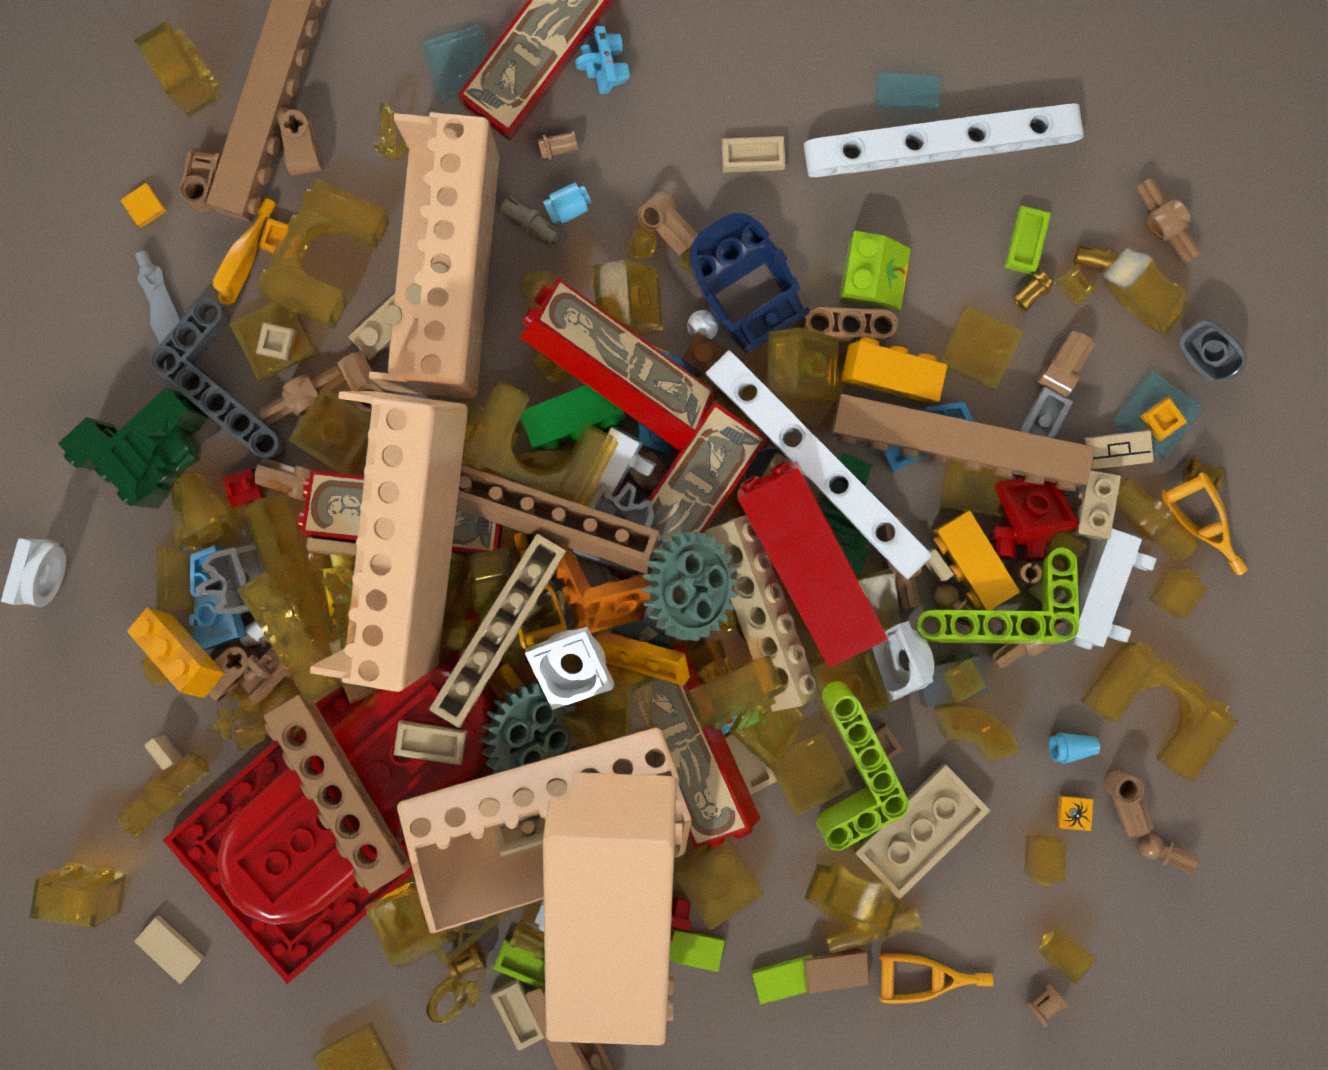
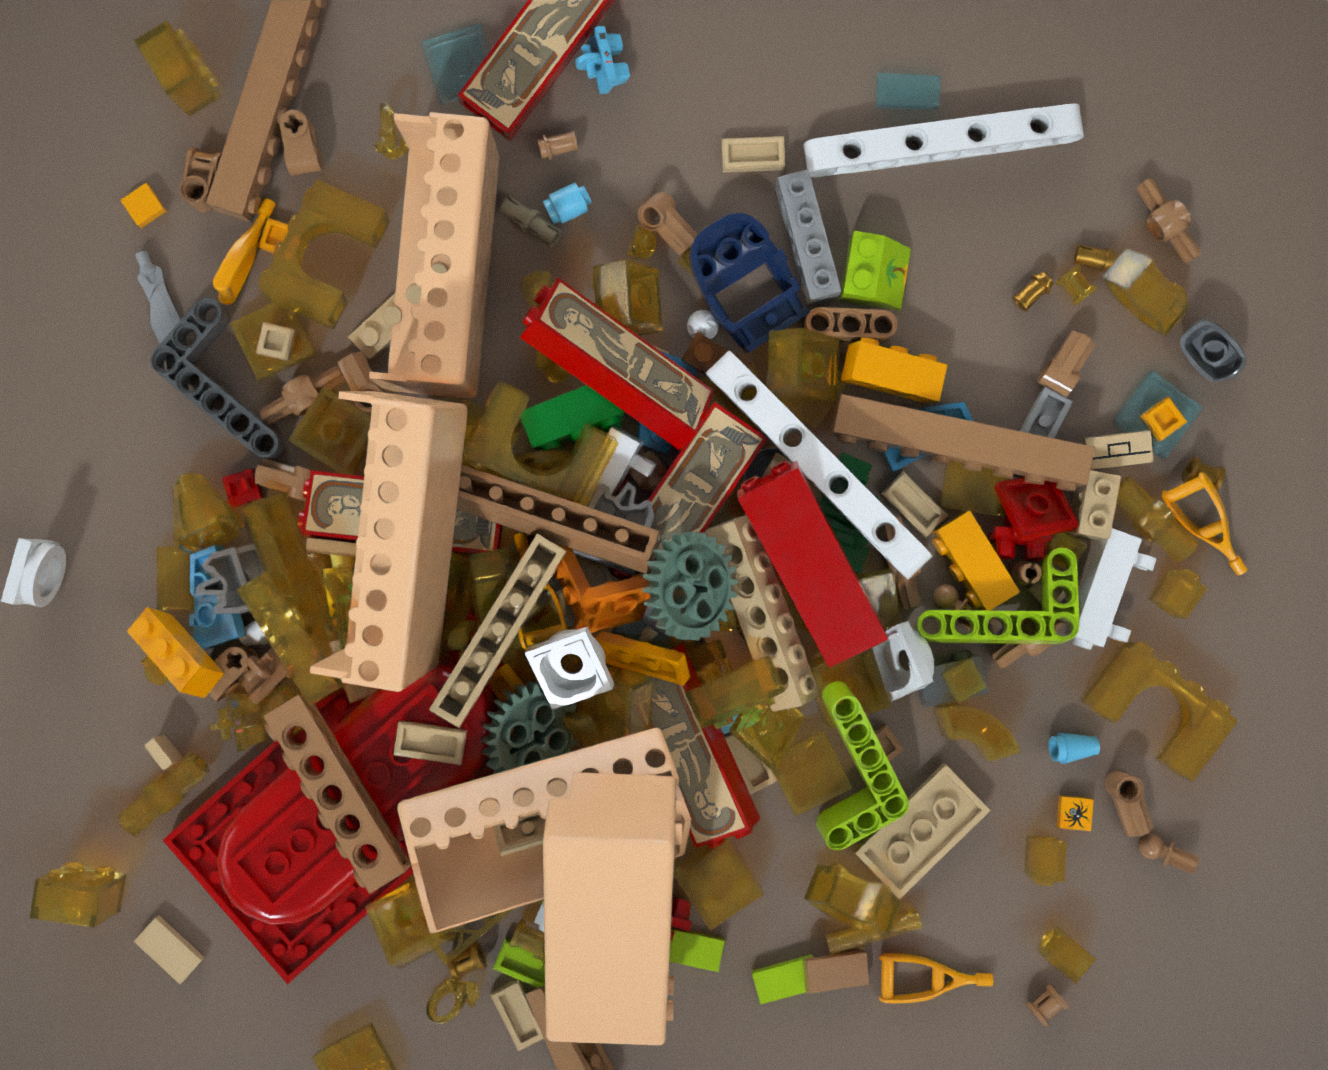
(144, 453): dark green brick -> none
(807, 238): none -> light grey brick
(914, 504): none -> tan tile
(938, 567): tan tile -> none
(980, 348): clear yellow plate -> none
(1027, 240): lime tile -> none

